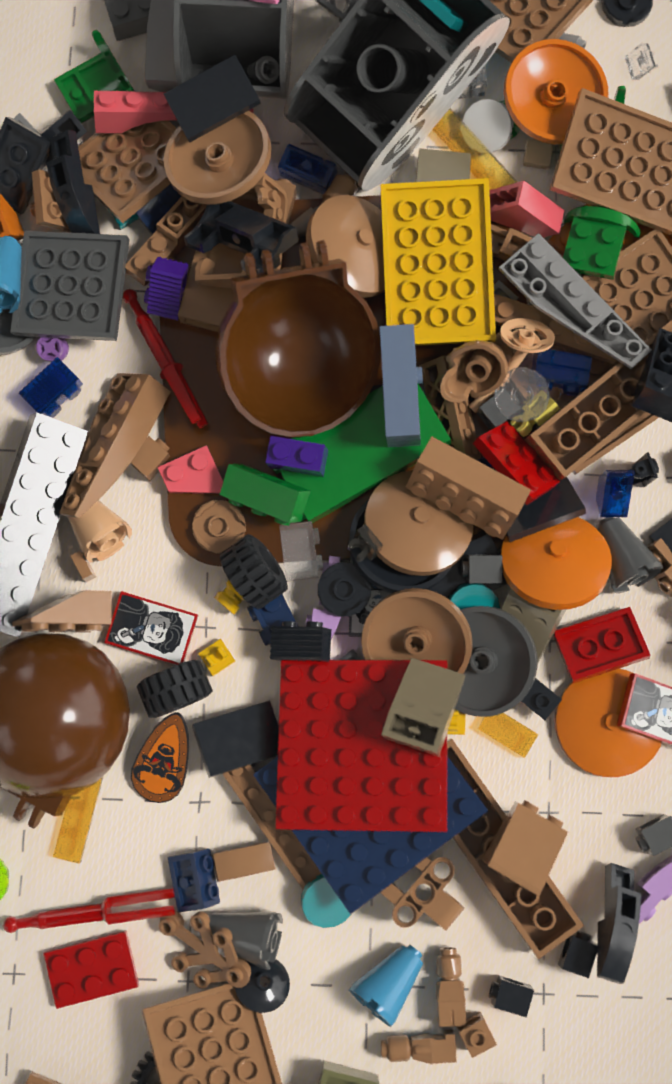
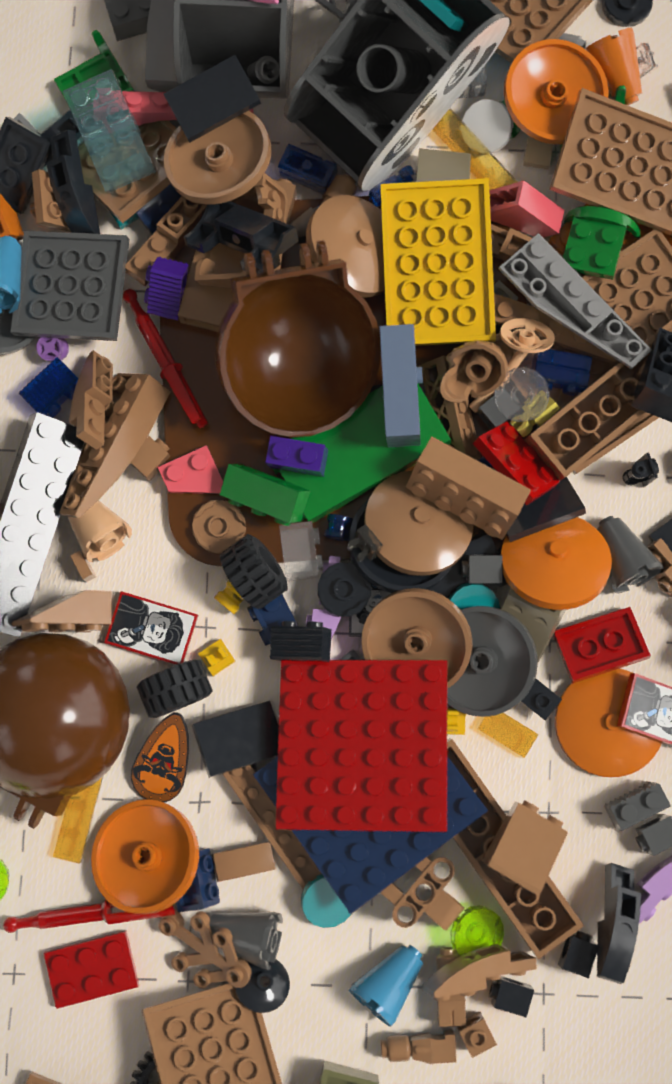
(90, 397): none -> medium nougat slope
(109, 131): none -> clear light blue plate
(145, 857): none -> orange dish
(338, 527): none -> wheel
(404, 176): none -> clear blue arm
(423, 707): dark tan slope -> none
(471, 970): none -> medium nougat slope
(476, 929): none -> clear neon green tile
(614, 492): clear blue slope -> none
(619, 63): none -> orange cone
(637, 805): none -> dark grey brick

